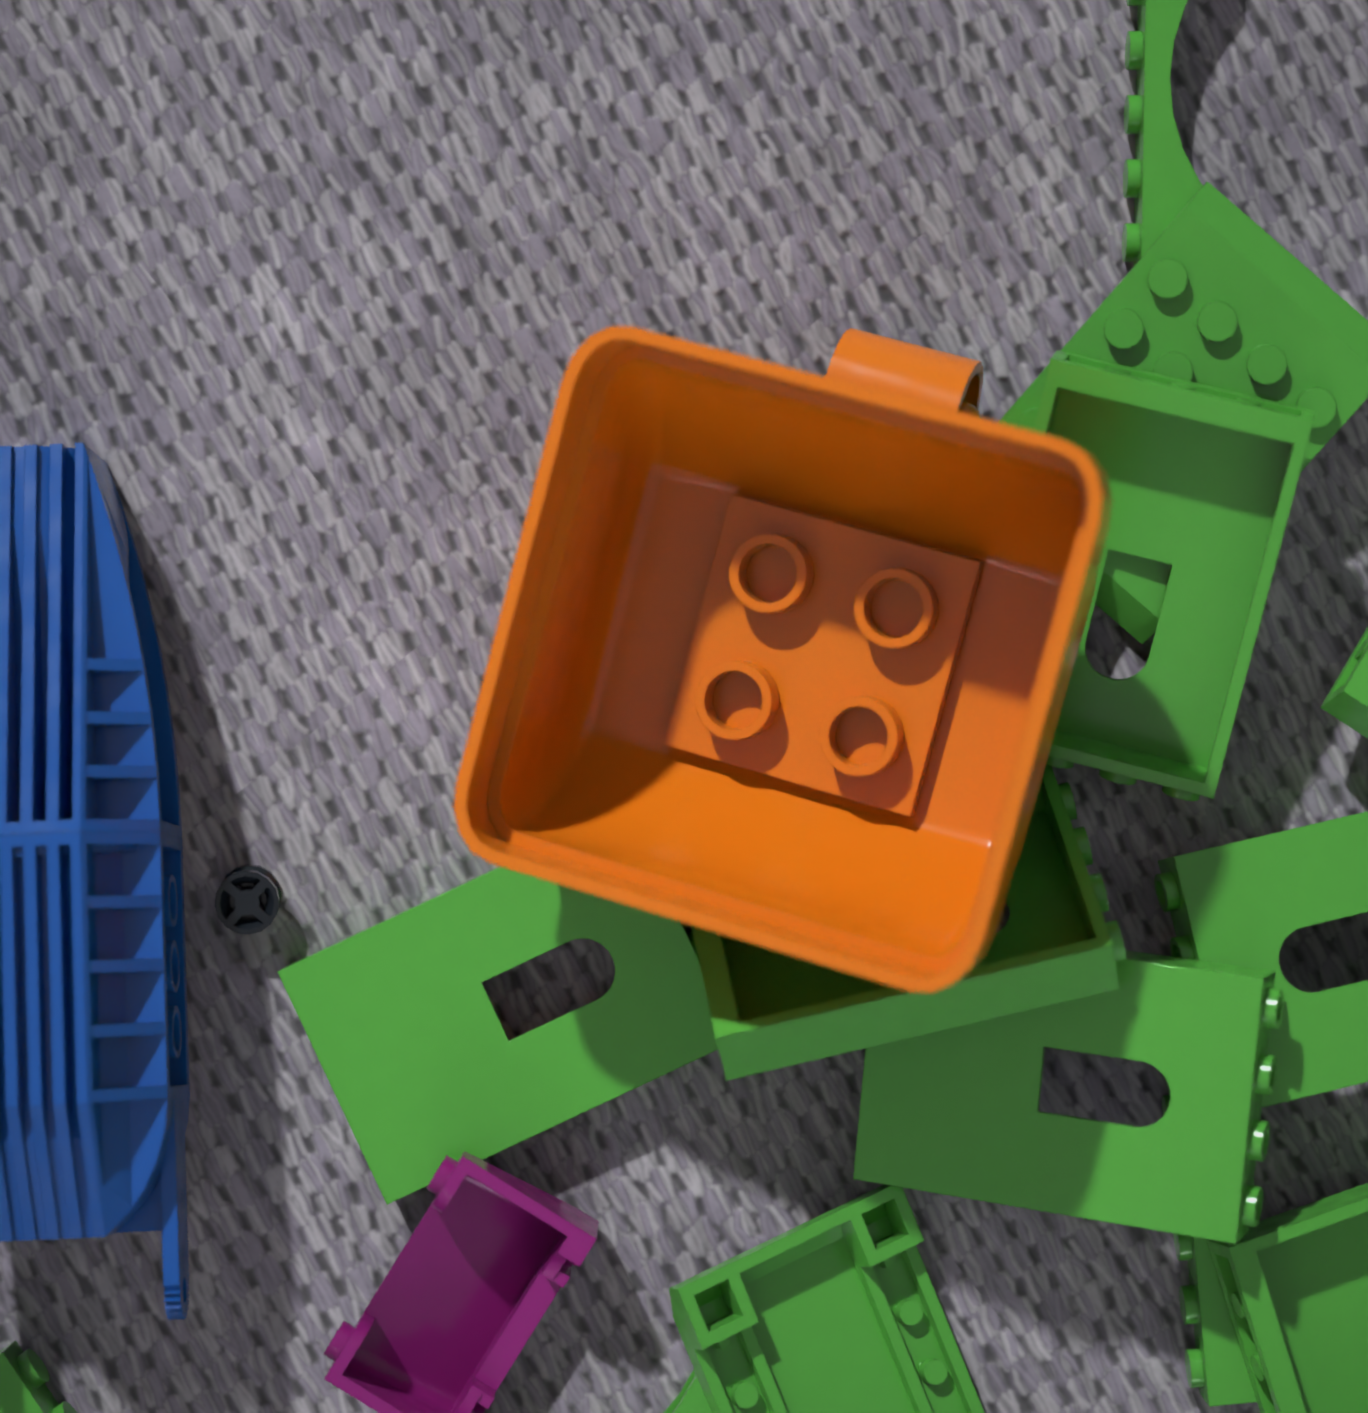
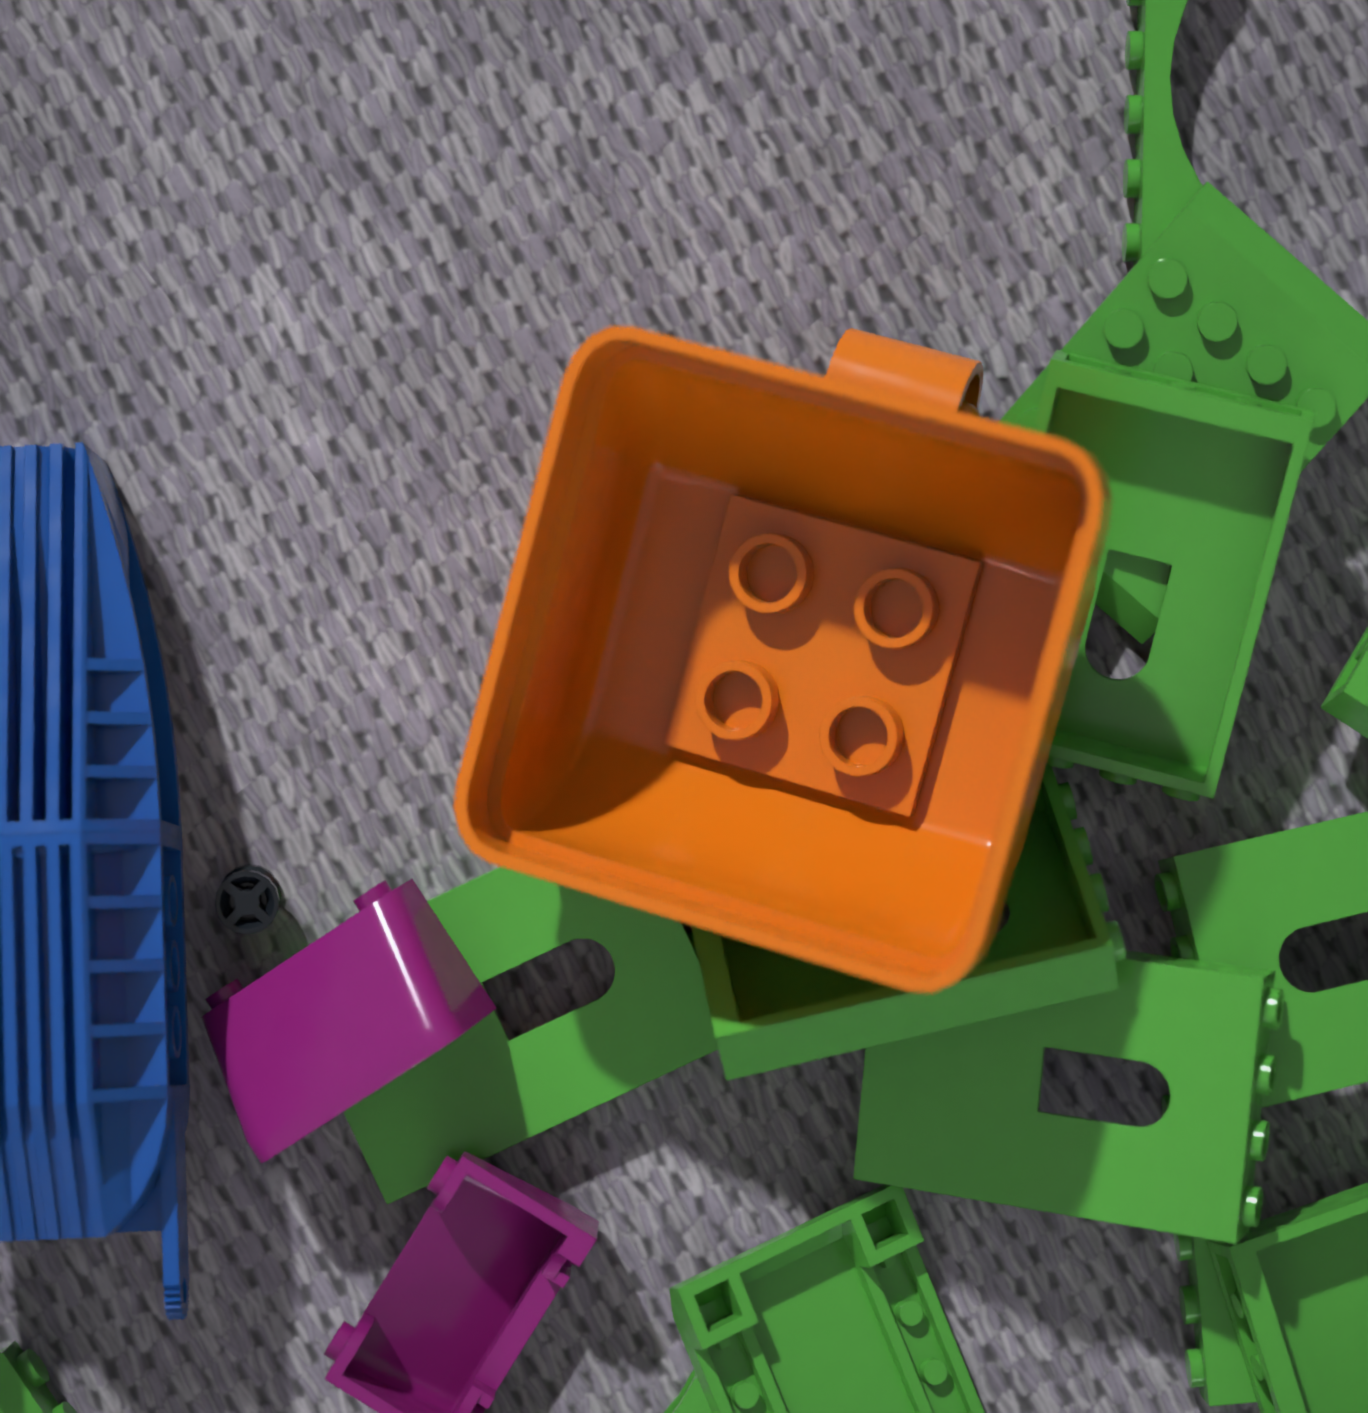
(341, 1017): none -> magenta windscreen

